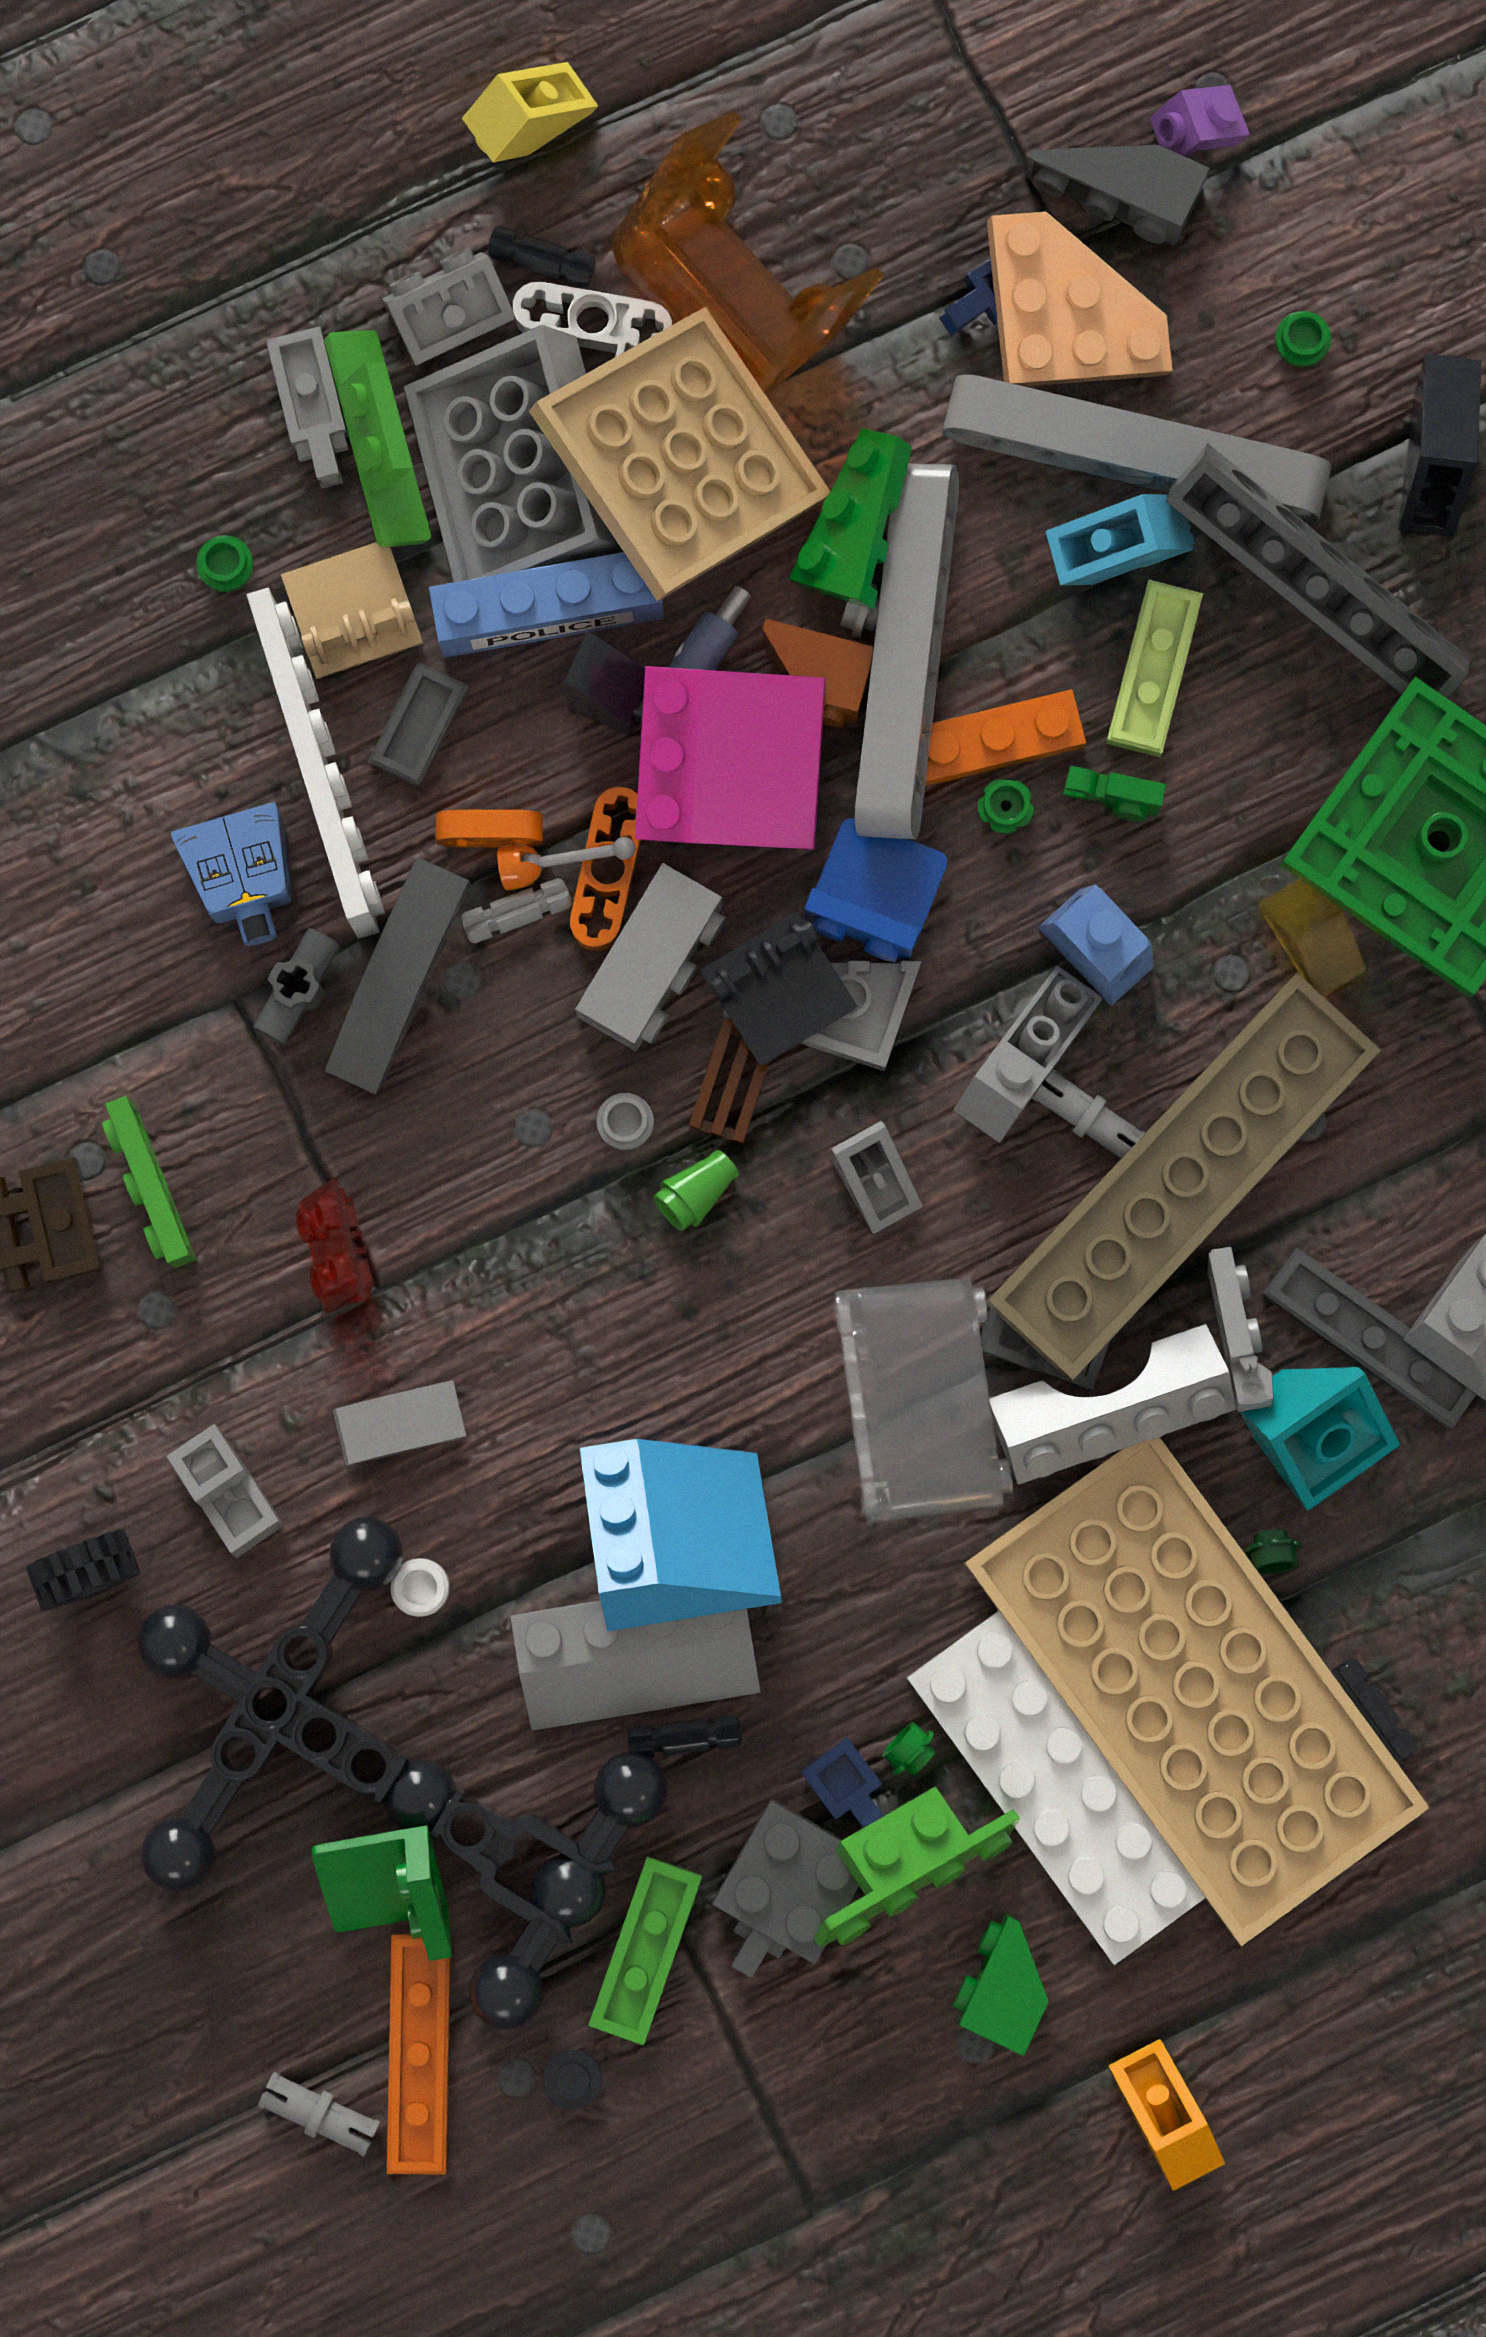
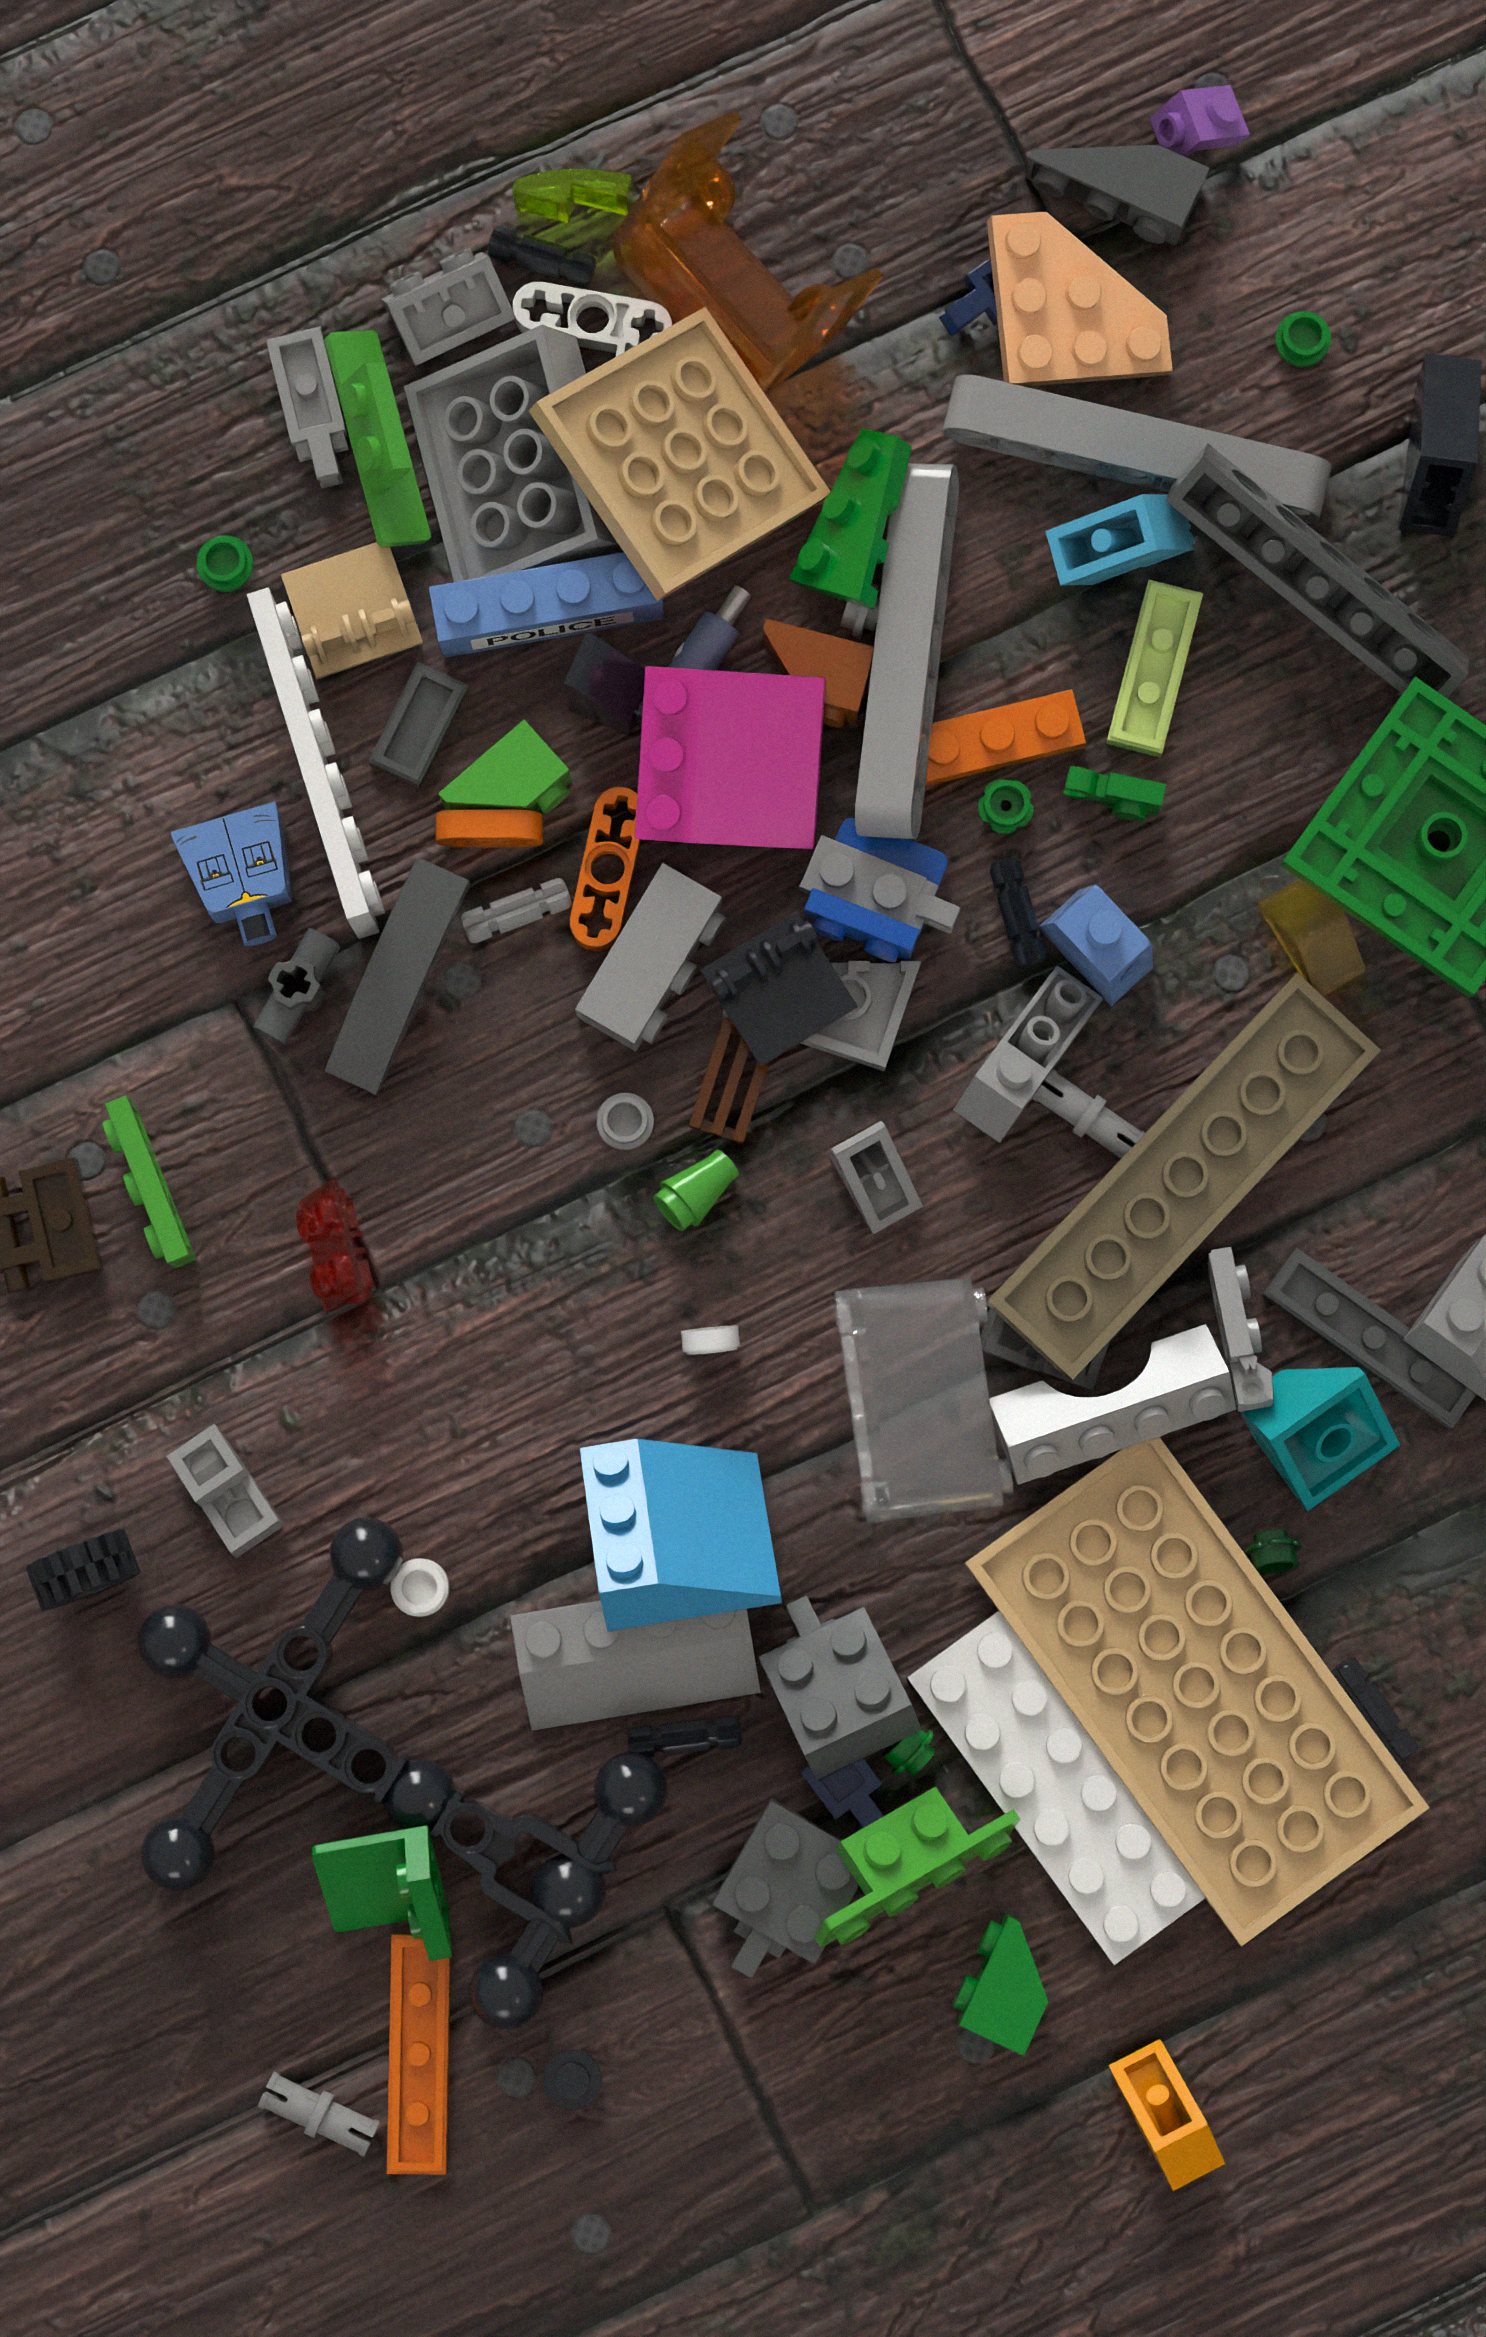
(399, 1423): light grey slope -> none
(511, 775): none -> bright green slope
(522, 865): hinge -> none
(527, 110): light yellow slope -> none
(555, 192): none -> clear neon green slope
(645, 1950): bright green plate -> none
(710, 1340): none -> white tile
(838, 1689): none -> dark grey hinge
(877, 886): none -> light grey hinge
(1017, 912): none -> black axle

